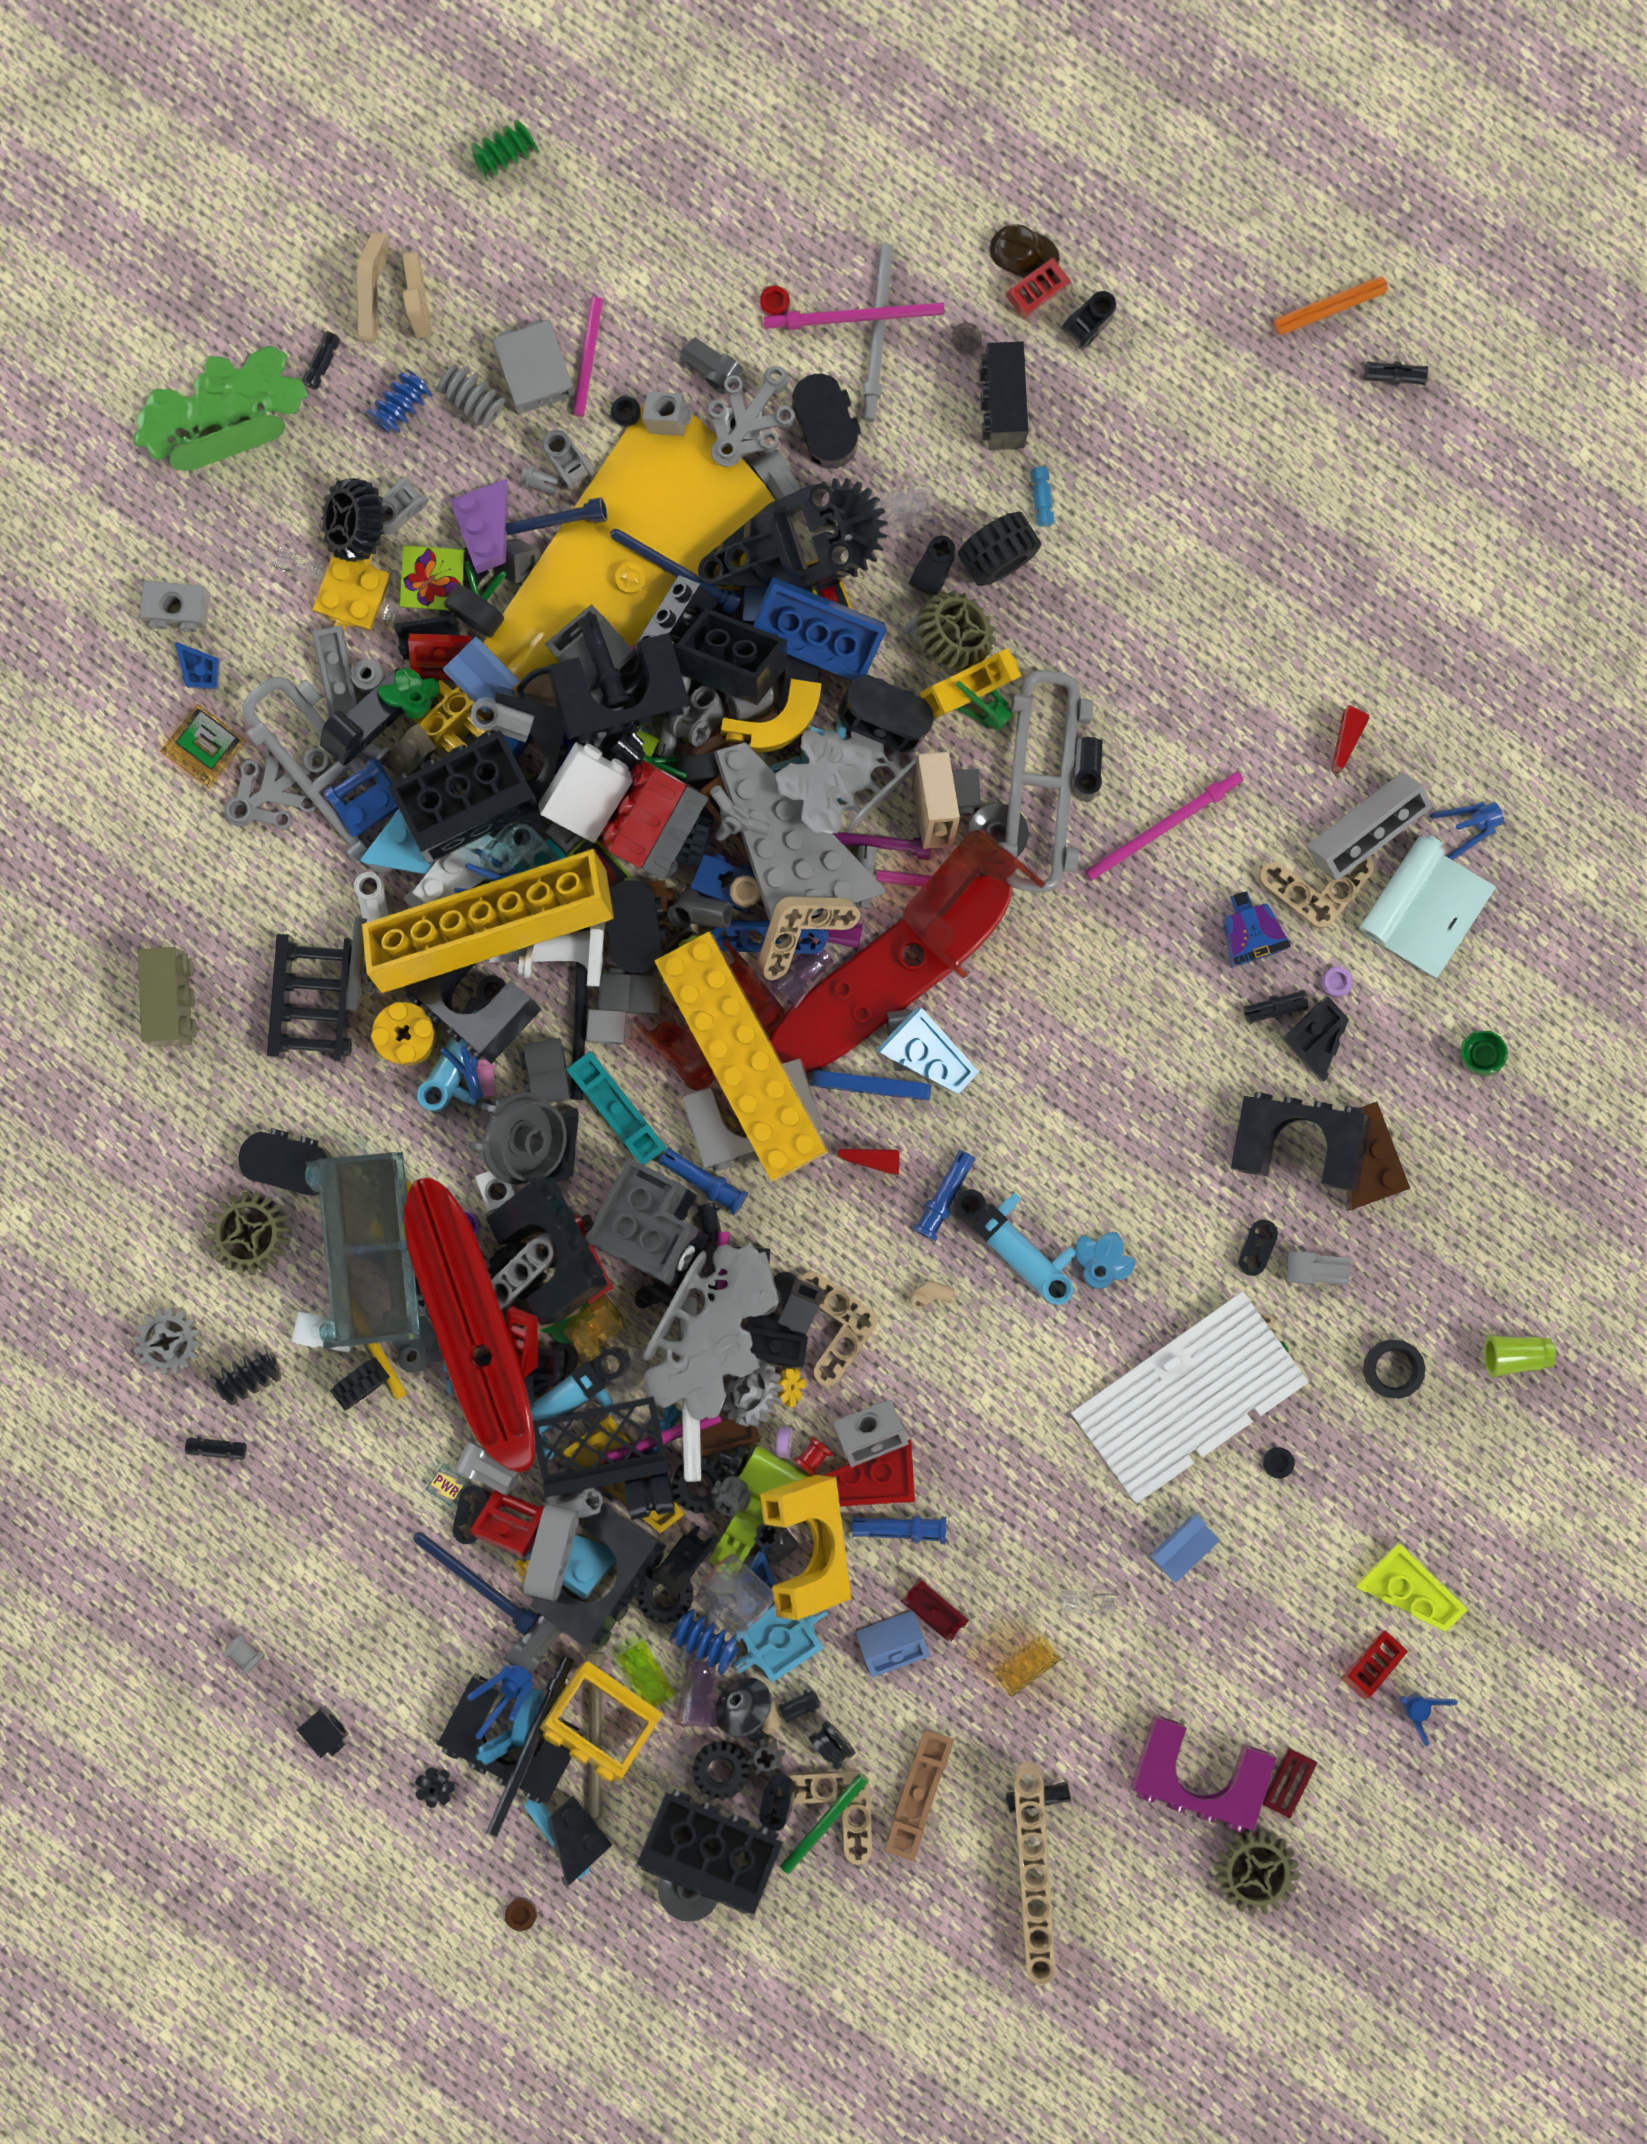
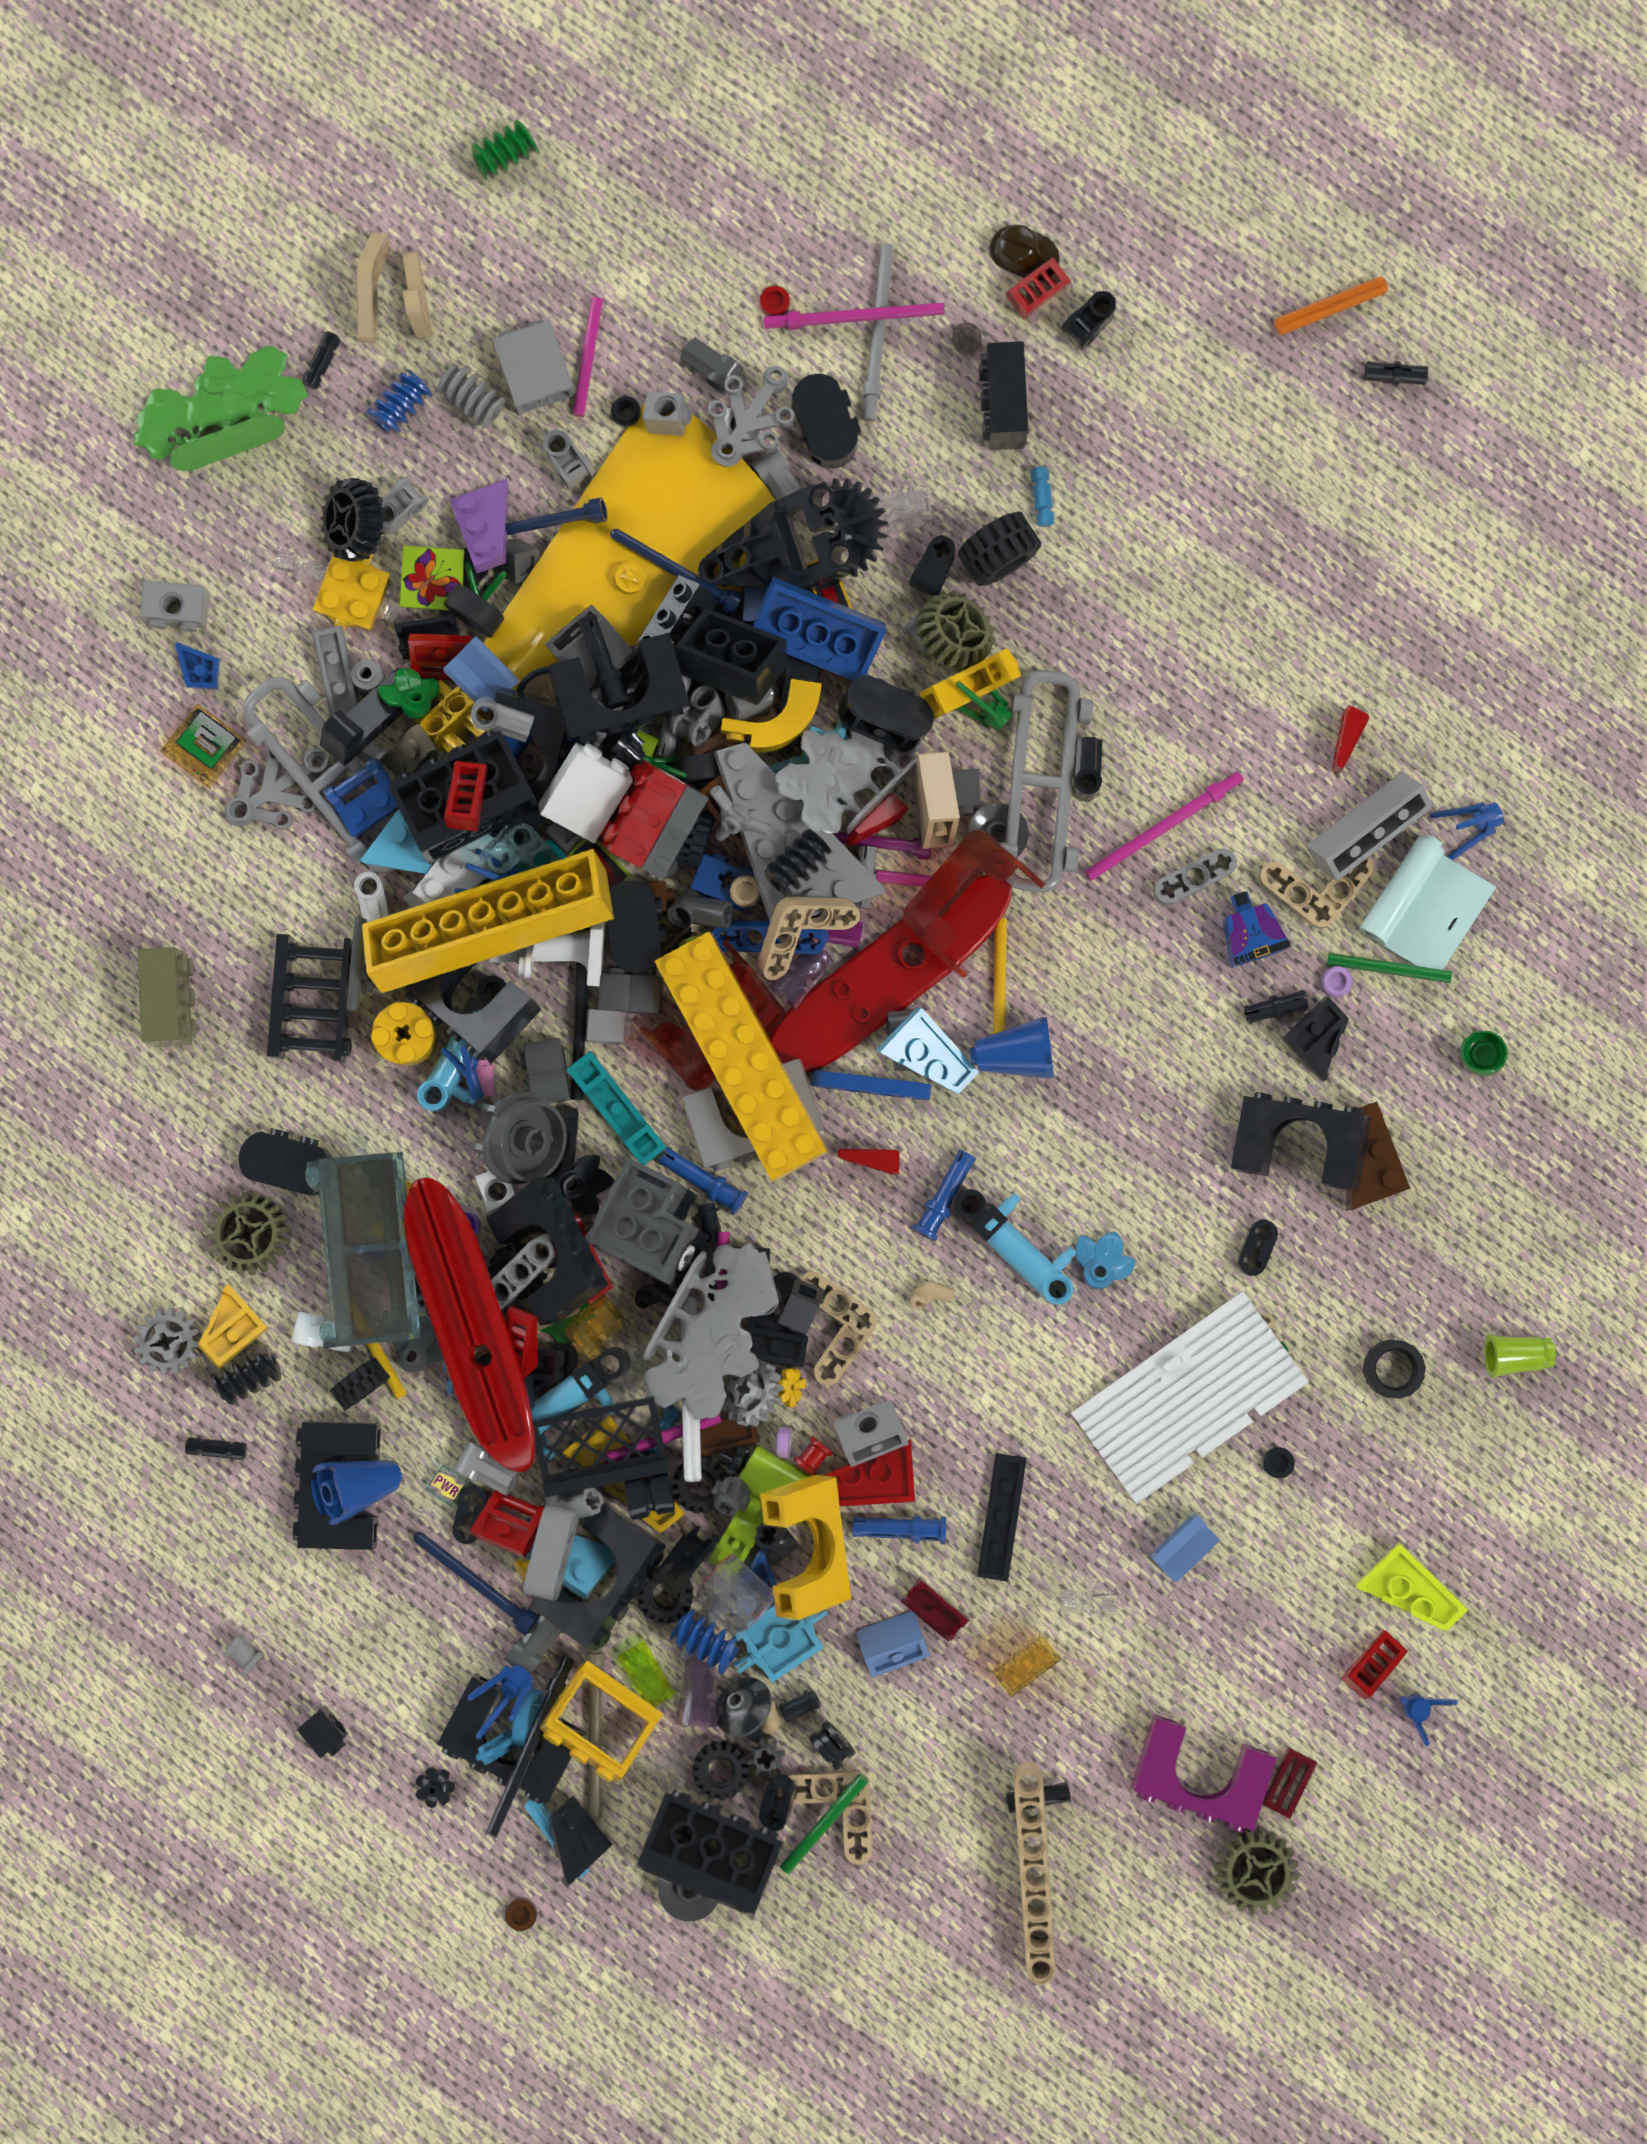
(230, 1328): none -> yellow wing
(318, 1445): none -> black arch
(352, 1486): none -> blue cone
(464, 815): none -> red slope
(536, 479): light grey pin -> none
(588, 1182): none -> black plate
(796, 861): none -> black piece
(884, 815): none -> red slope
(918, 1794): medium nougat slope -> none
(999, 991): none -> yellow bar
(1001, 1517): none -> black tile
(1016, 1051): none -> blue cone
(1211, 859): none -> light grey beam
(1311, 1268): light grey piece -> none
(1389, 968): none -> green bar

